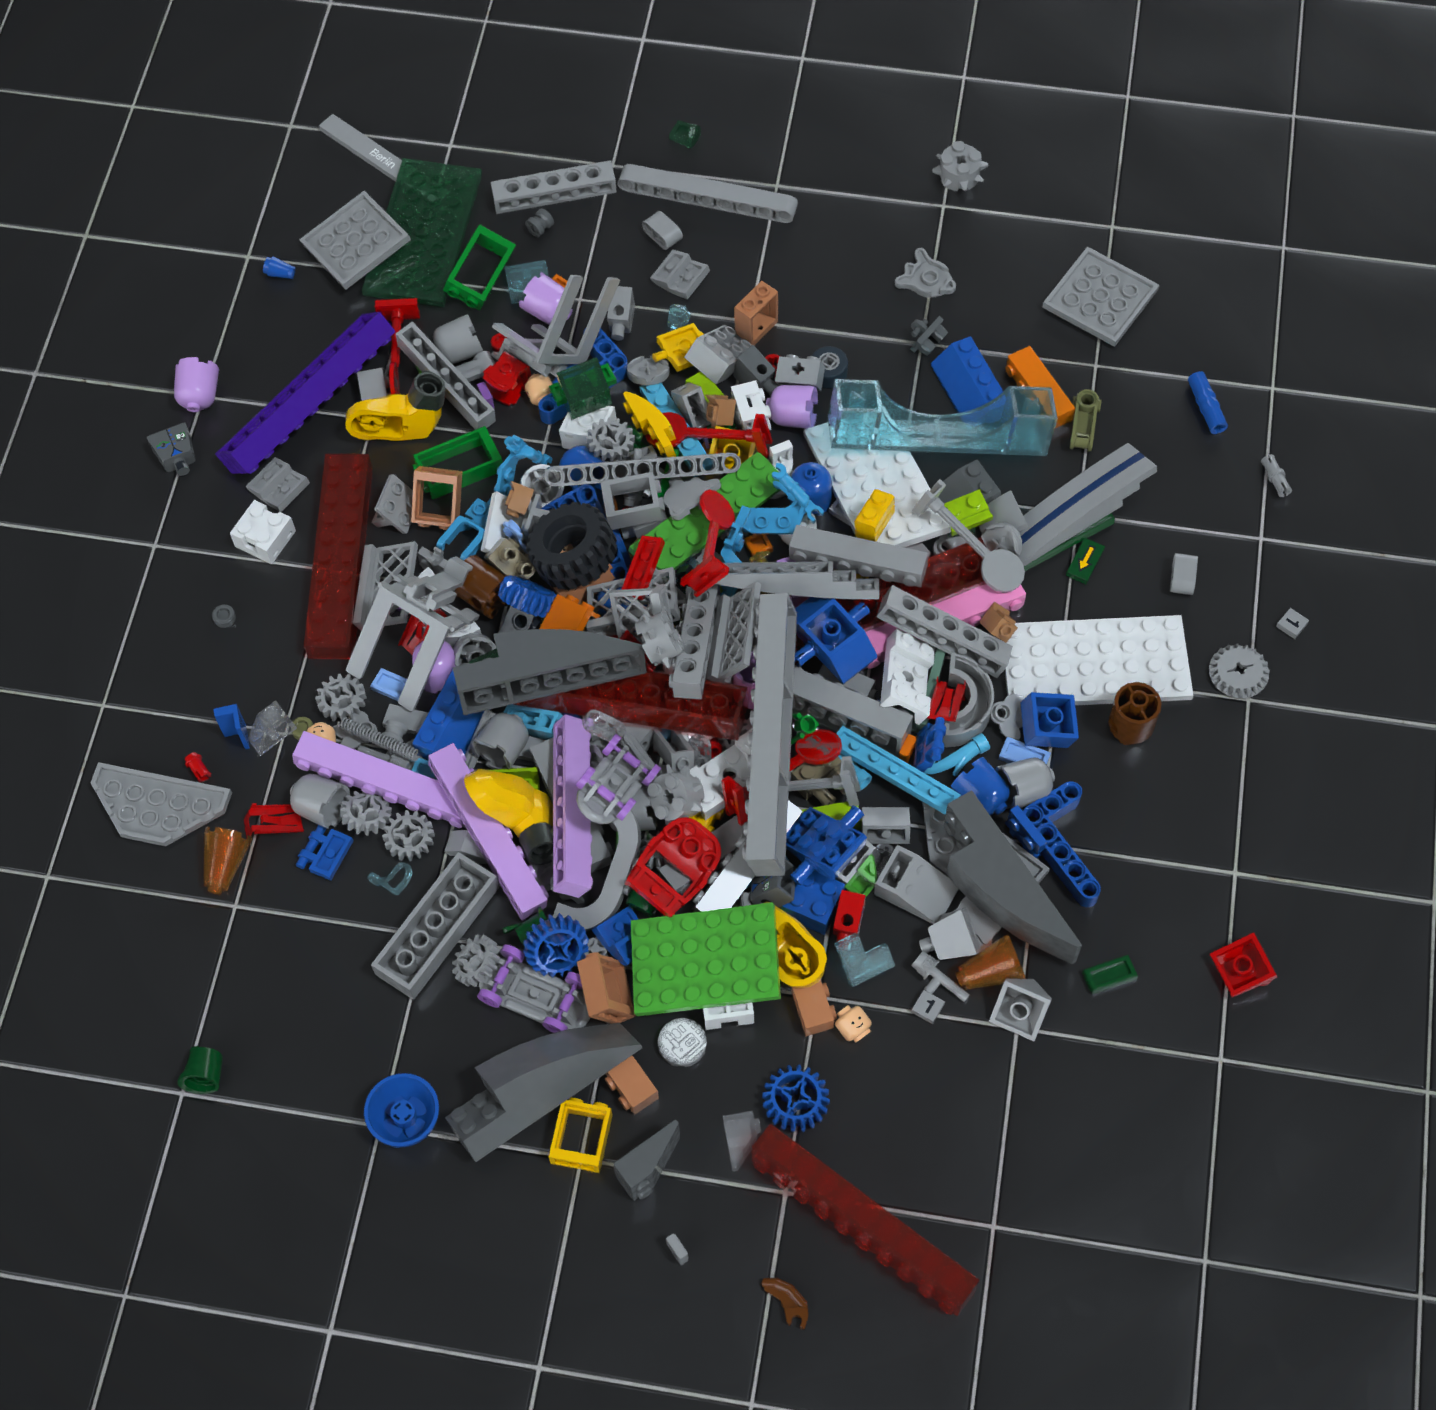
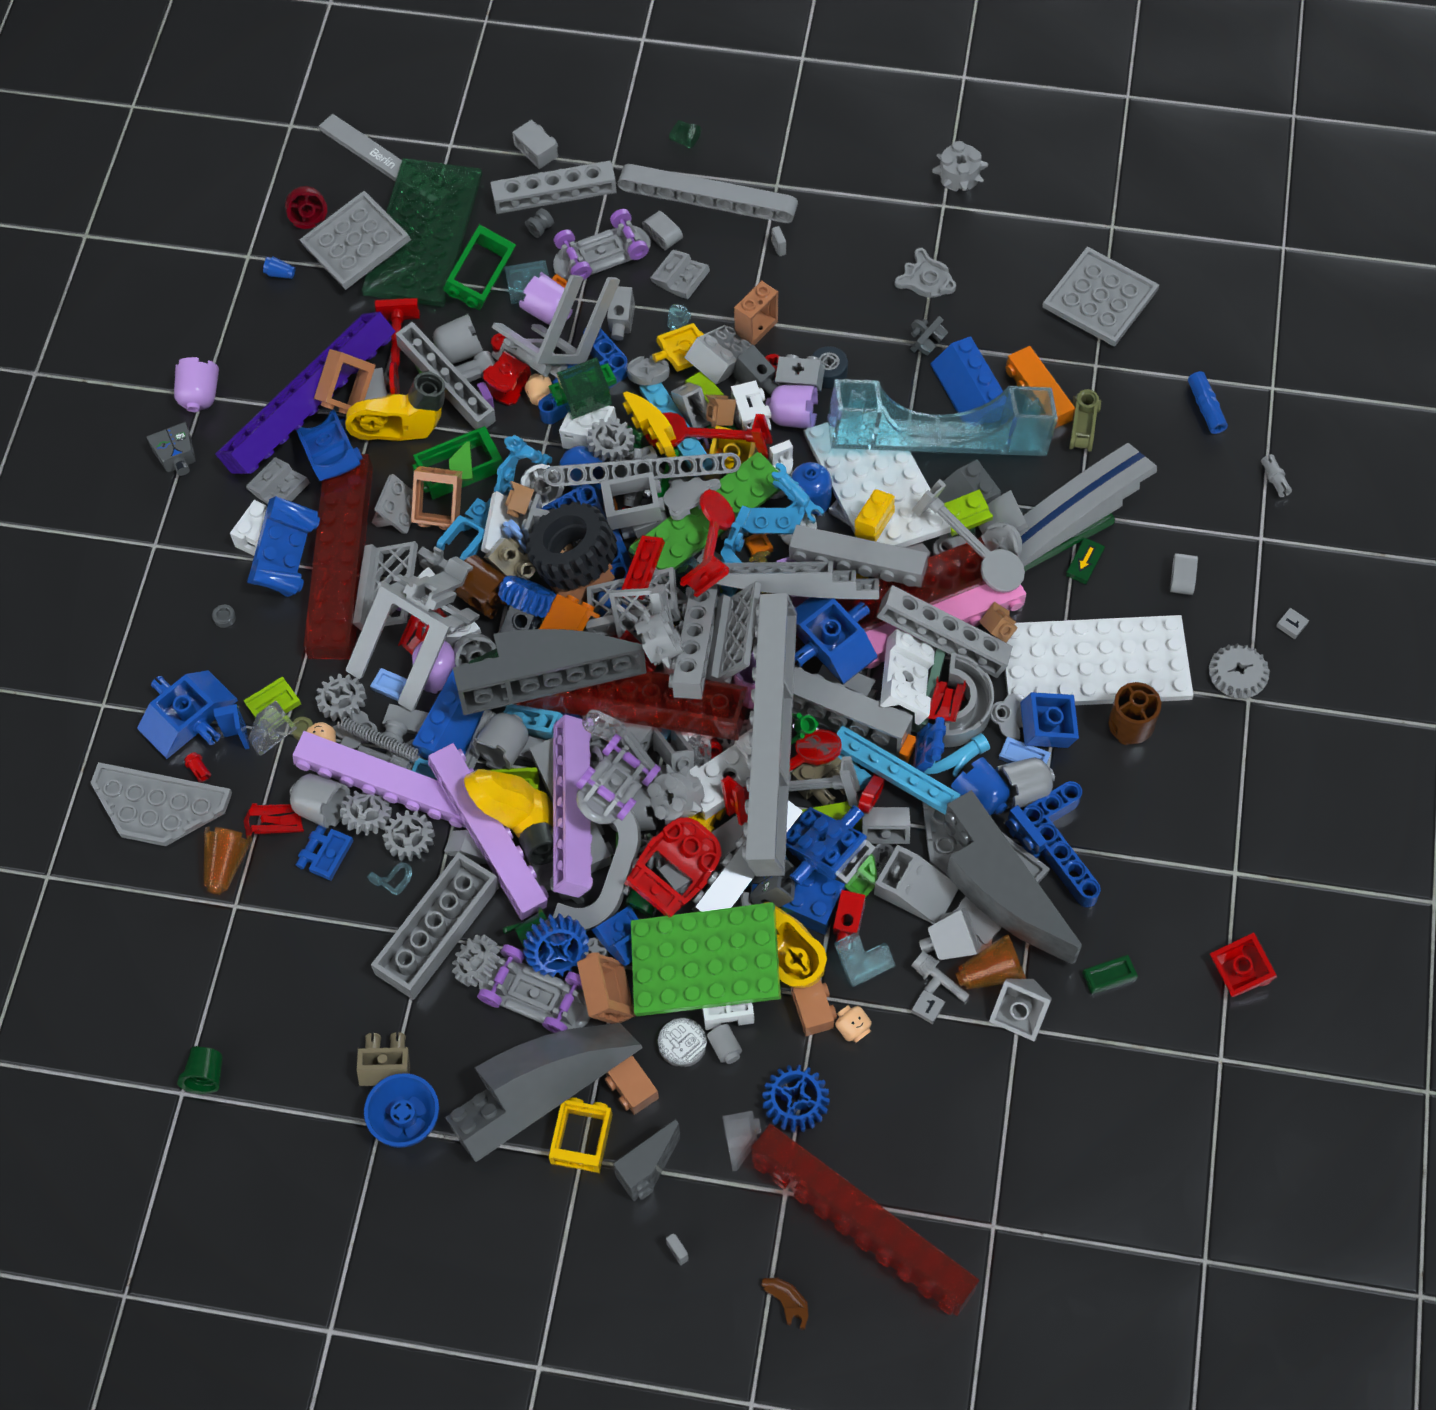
(184, 711): none -> blue slope
(278, 691): none -> lime plate
(282, 546): none -> blue piece
(305, 207): none -> dark red cylinder
(329, 448): none -> blue piece
(330, 375): none -> nougat window
(378, 1063): none -> dark tan brick
(463, 462): none -> bright green slope
(535, 144): none -> light grey brick
(600, 250): none -> light grey piece
(724, 1044): none -> light grey brick
(778, 241): none -> light grey tile
(871, 794): none -> red beam

